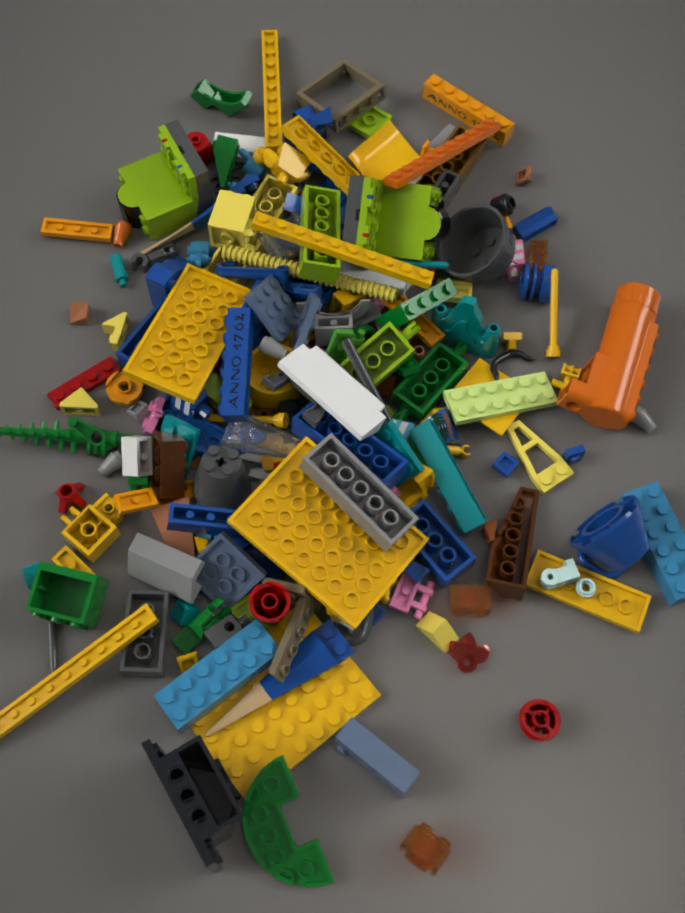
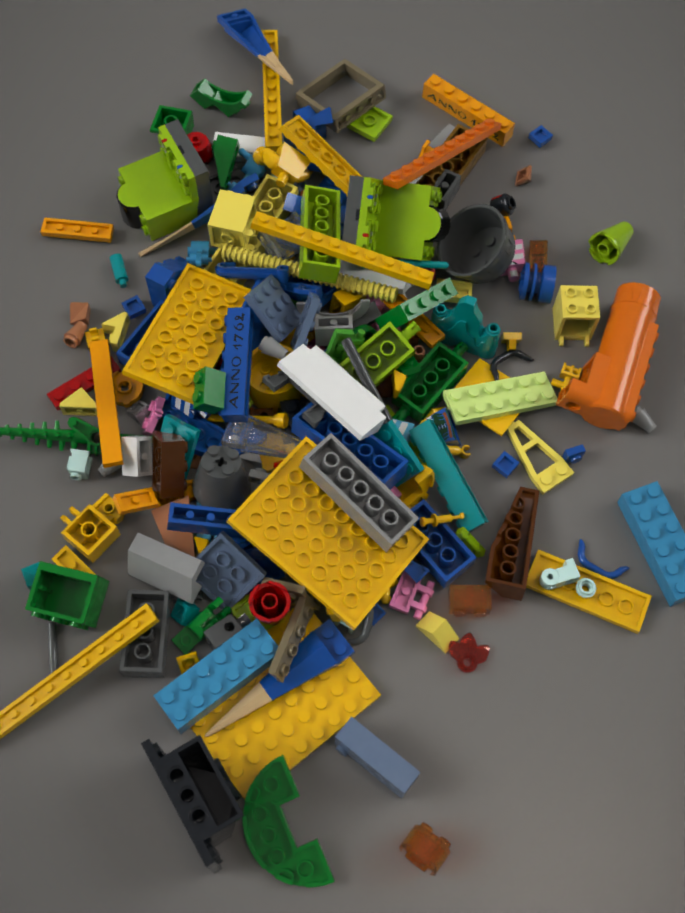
(70, 496): red rock -> none
(75, 335): none -> nougat cone
(79, 464): none -> light aqua window
(94, 335): none -> yellow tile
(106, 404): none -> light orange tile
(121, 234): orange cone -> none
(134, 307): none -> blue plate
(144, 481): green tile -> none
(153, 257): dark grey piece -> none
(168, 114): none -> green slope
(209, 390): none -> green brick
(245, 30): none -> blue plate
(383, 153): yellow piece -> none
(398, 381): none -> yellow slope
(435, 520): none -> yellow piece
(470, 542): none -> lime axle
(489, 532): dark orange slope -> none
(535, 224): blue piece -> none
(539, 720): red cone -> none
(540, 136): none -> blue plate
(553, 350): yellow piece -> none
(576, 313): none -> light yellow container
(610, 243): none -> lime cone
(614, 535): blue cone -> none

